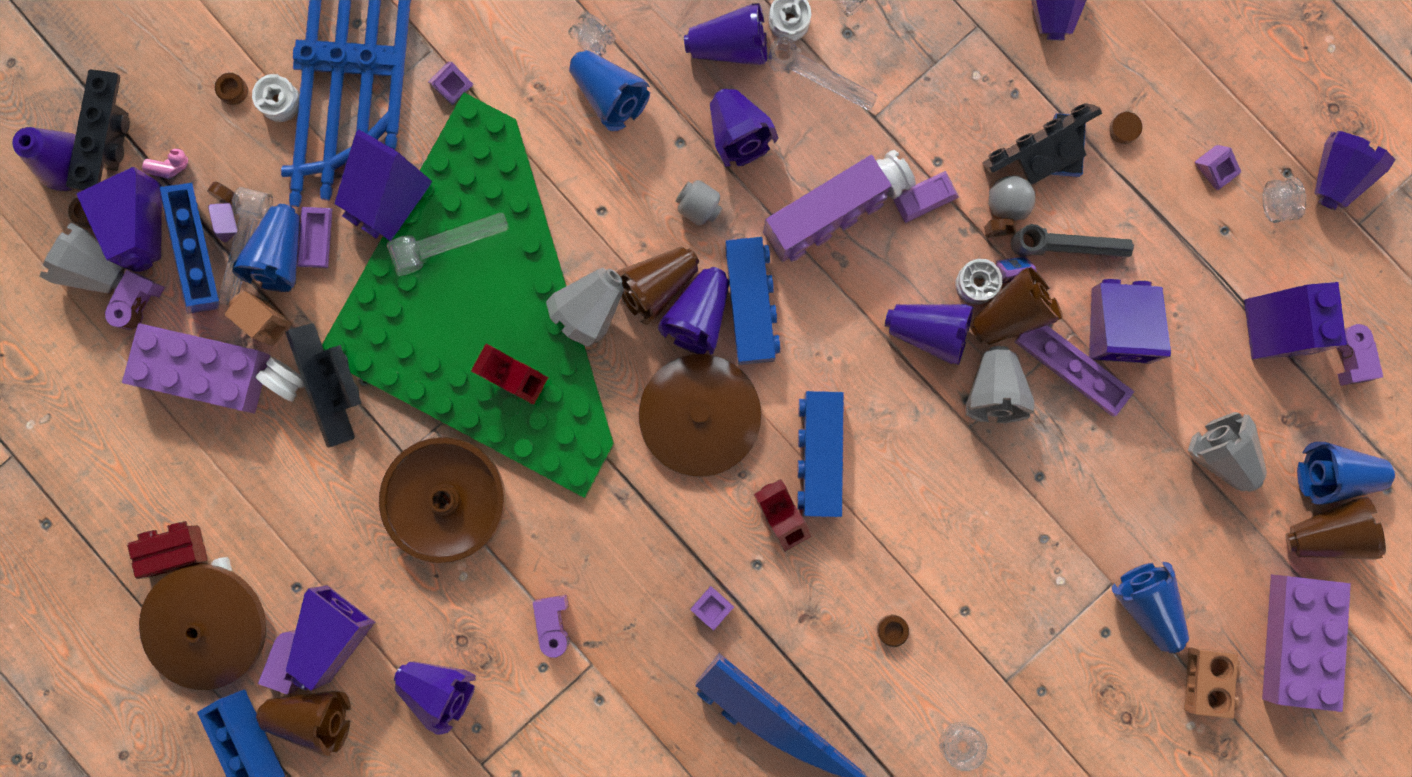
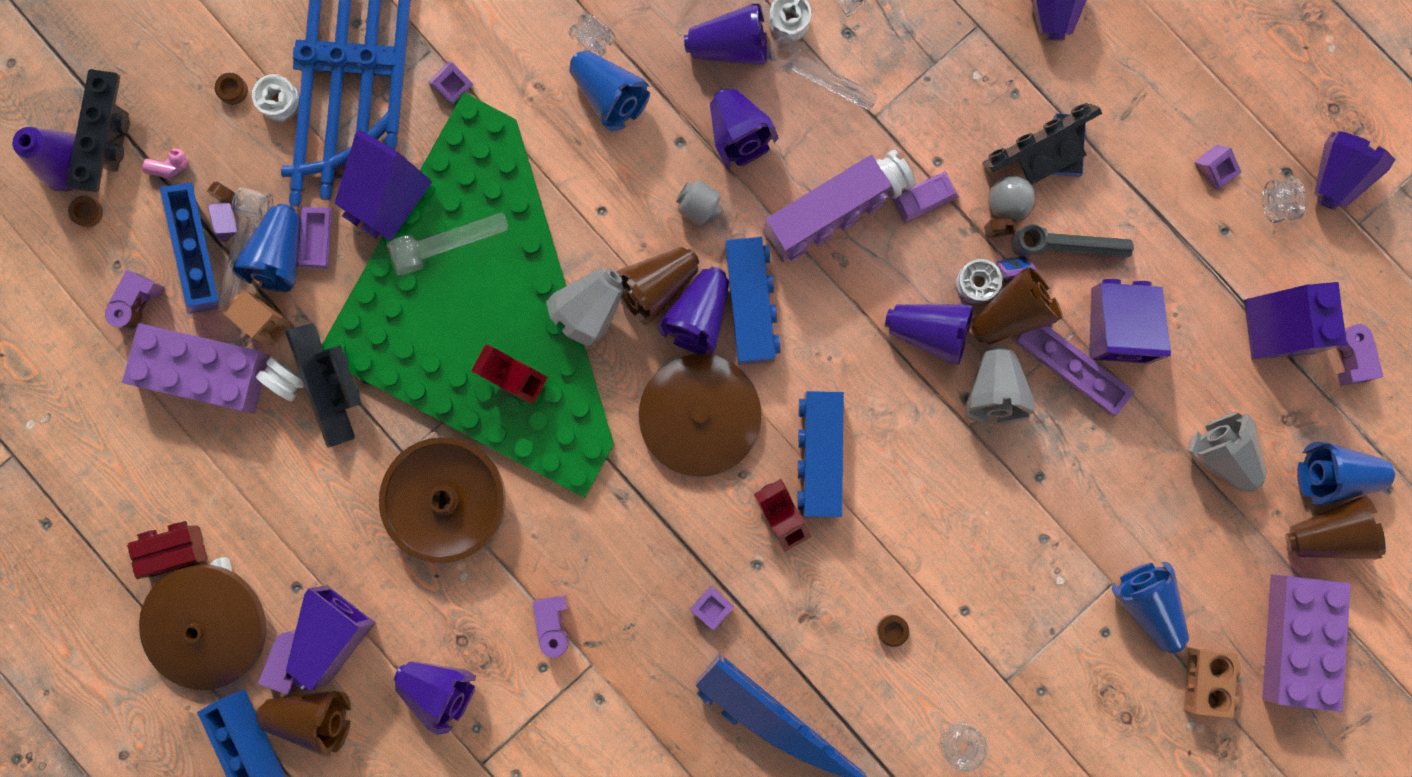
(80, 263): light grey cone -> none
(126, 218): dark purple slope -> none
(1125, 127): reddish brown tile -> none

